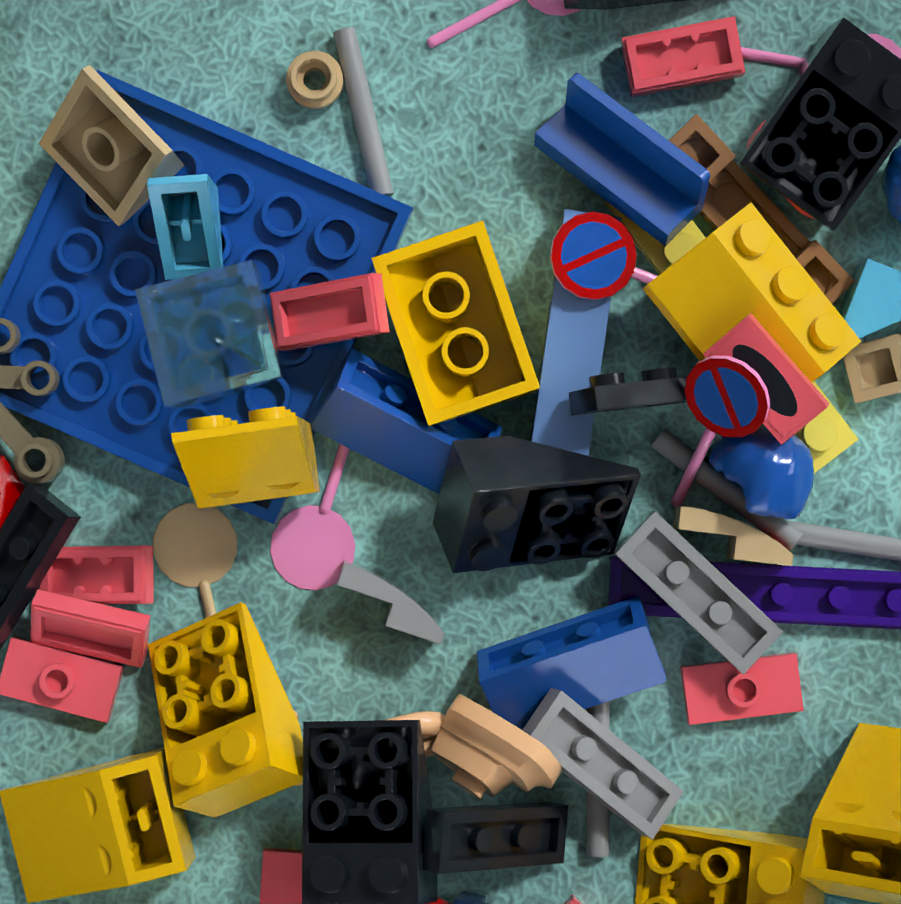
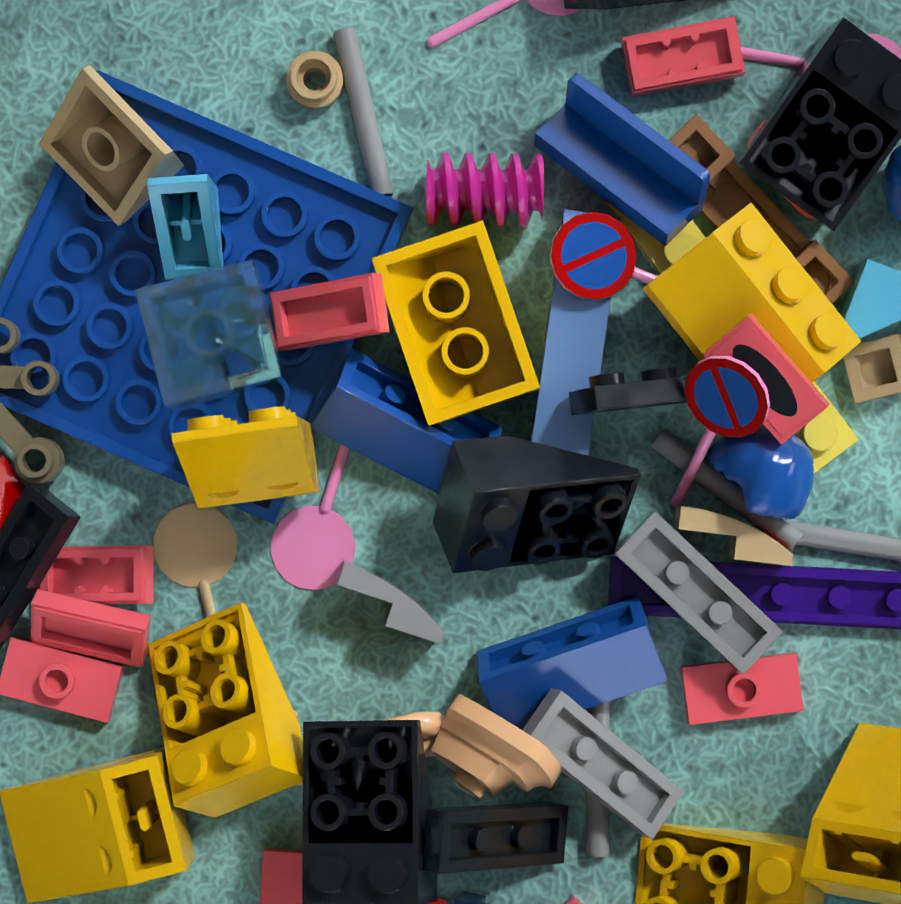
(485, 189): none -> dark pink piece

